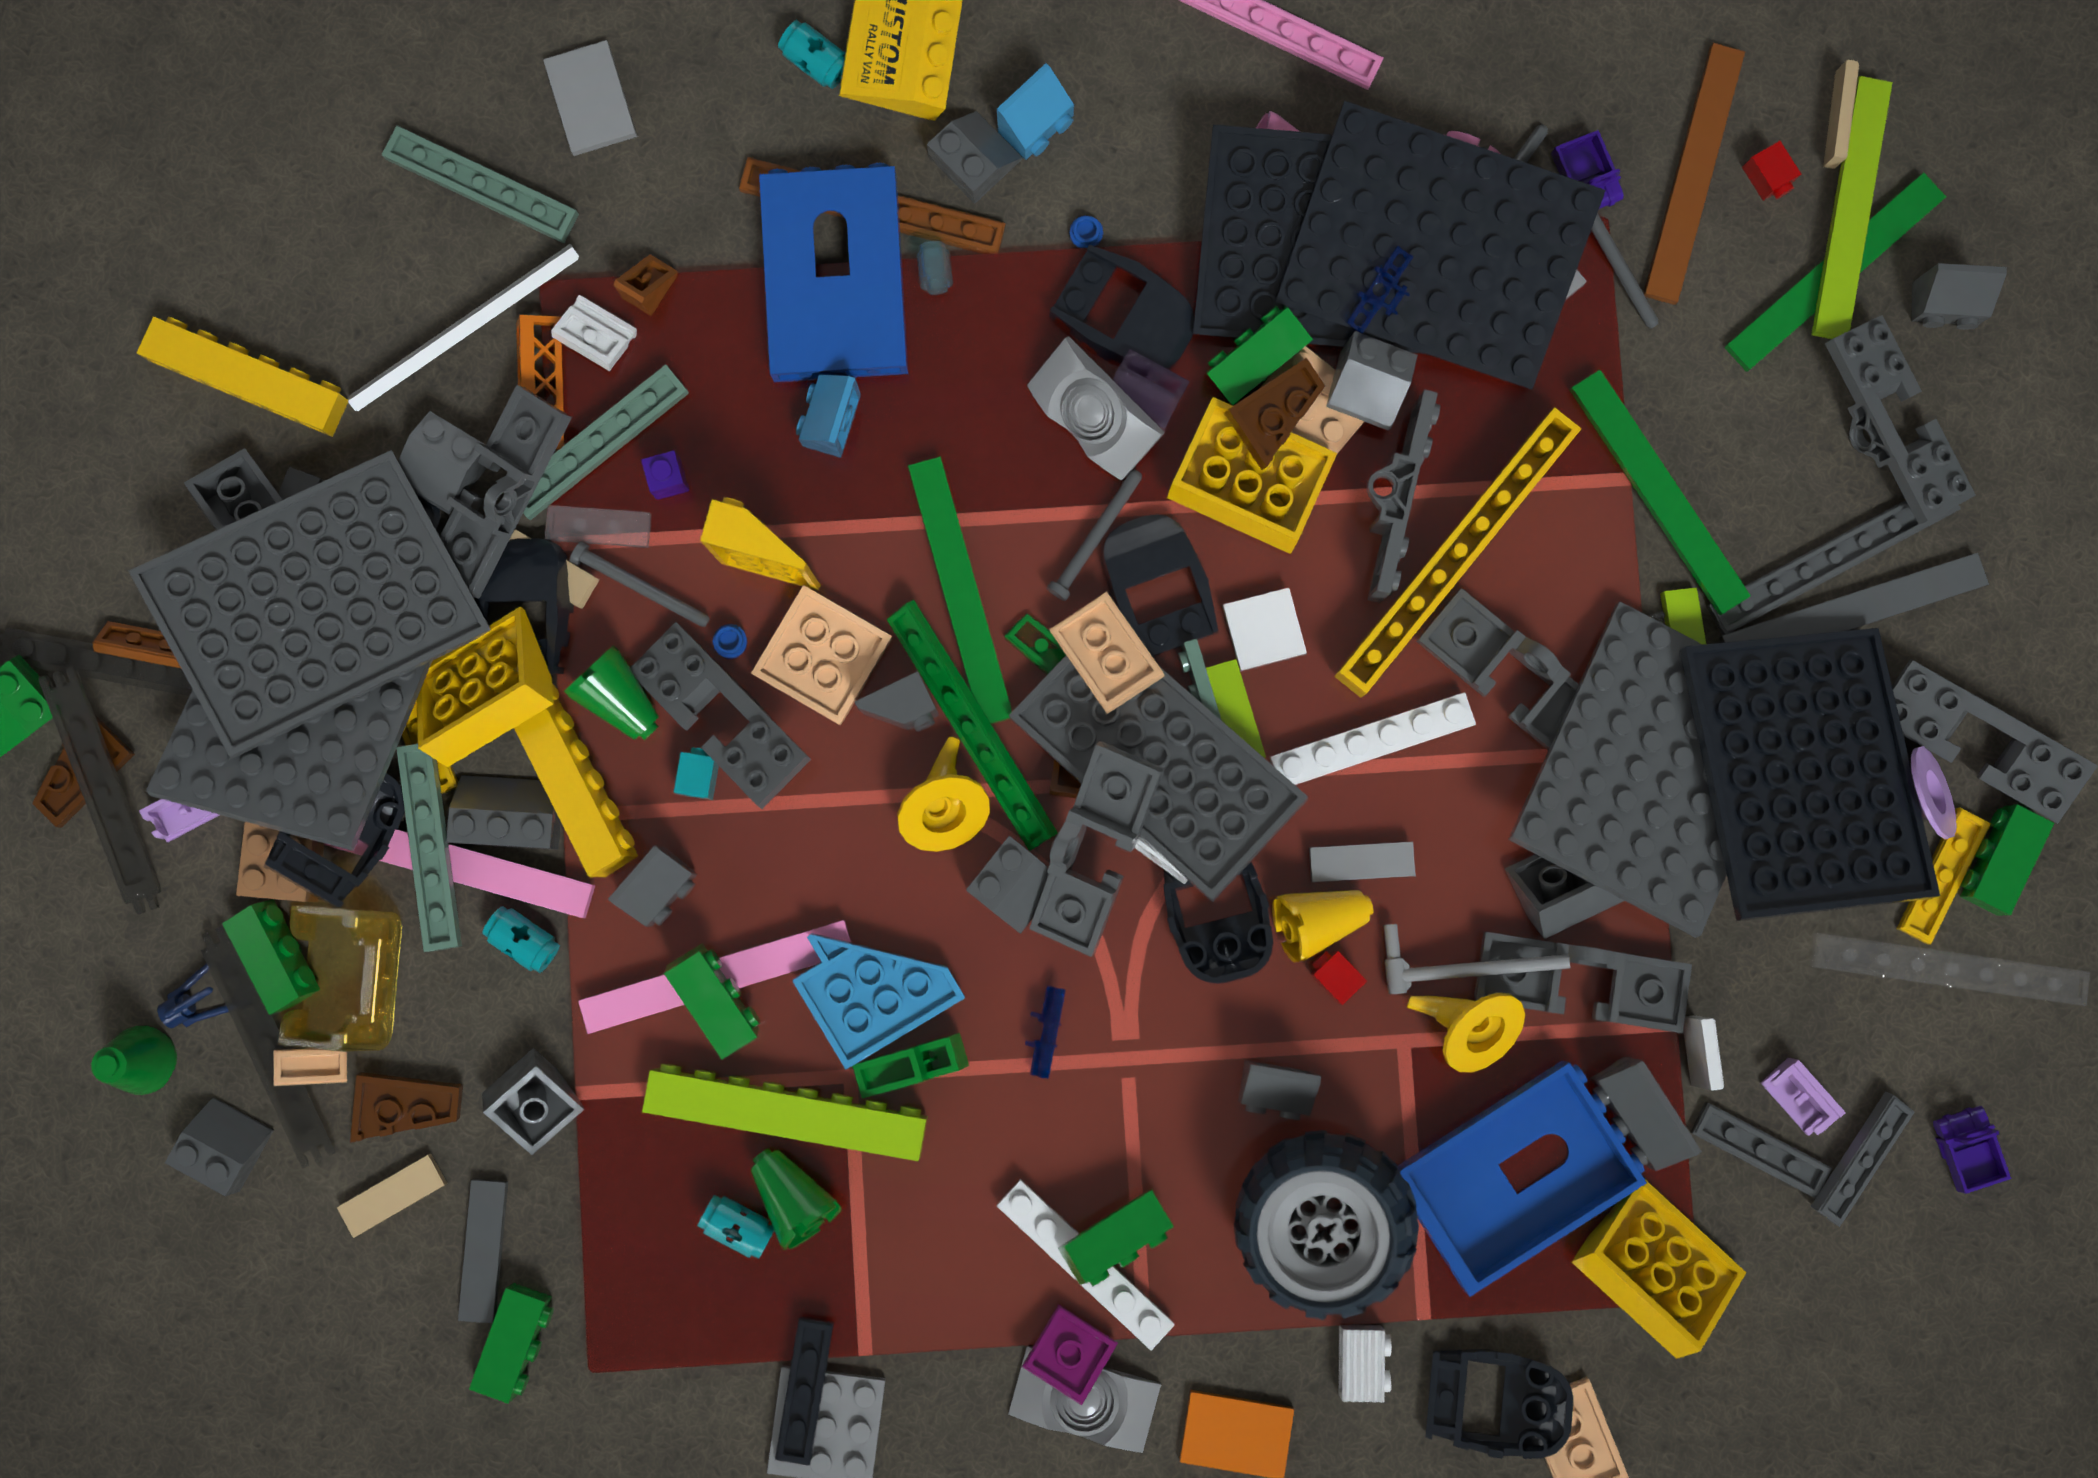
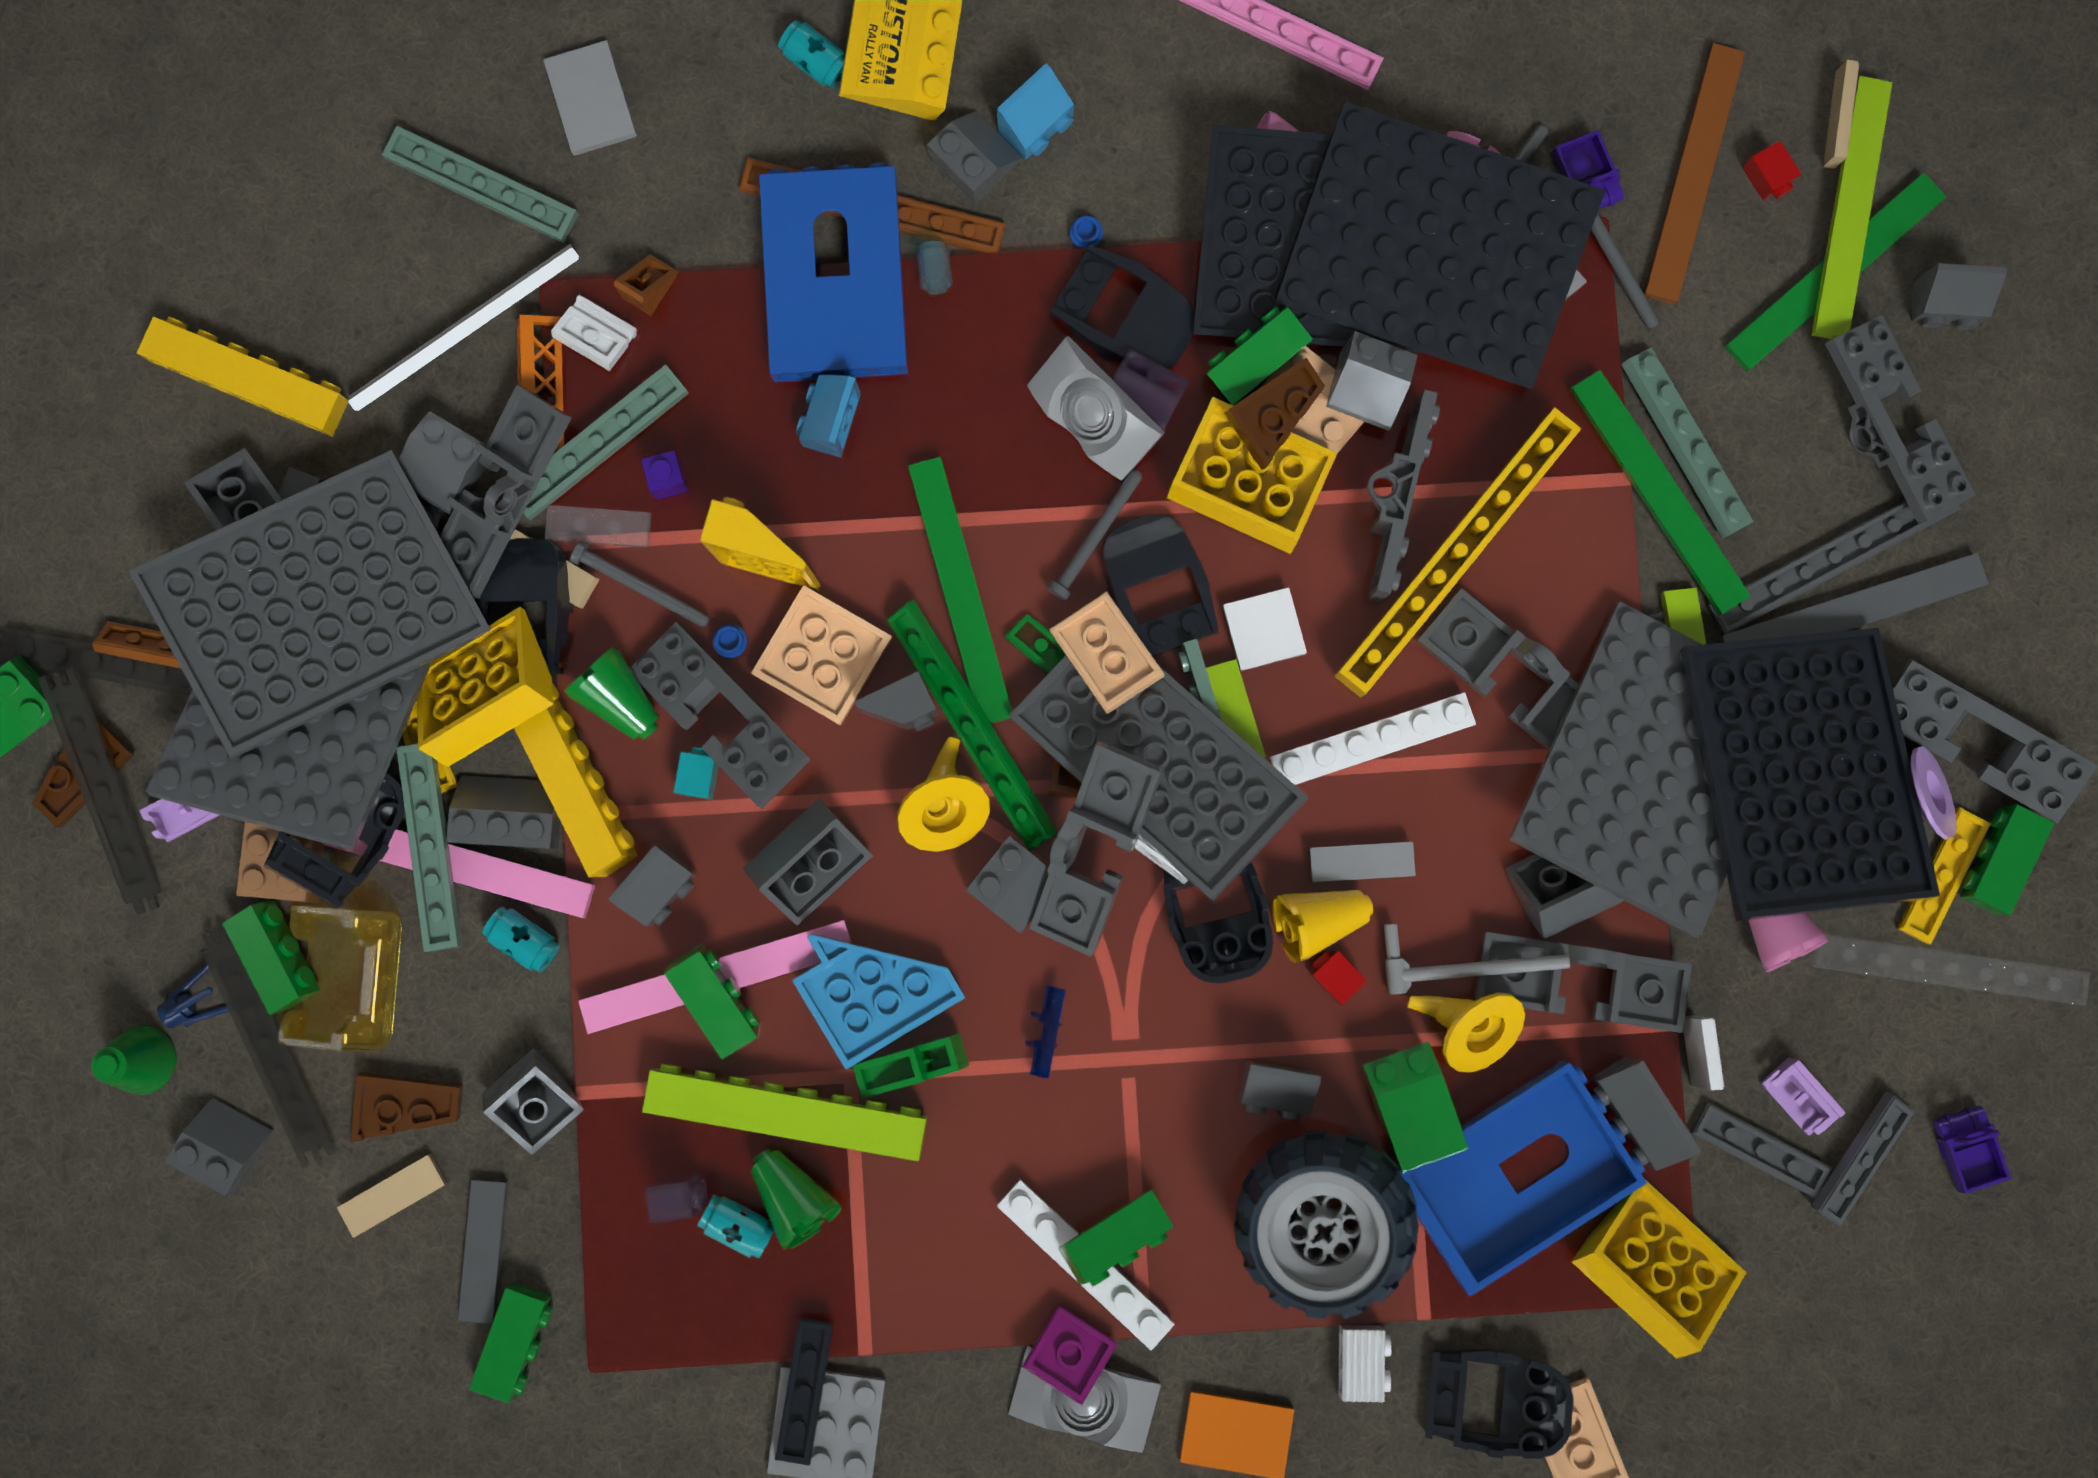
(309, 1067): light nougat tile -> none
(675, 1198): none -> clear purple brick
(807, 862): none -> dark grey slope
(1378, 302): clear blue piece -> none
(1414, 1107): none -> green slope
(1687, 442): none -> sand green plate
(1785, 938): none -> bright pink cone

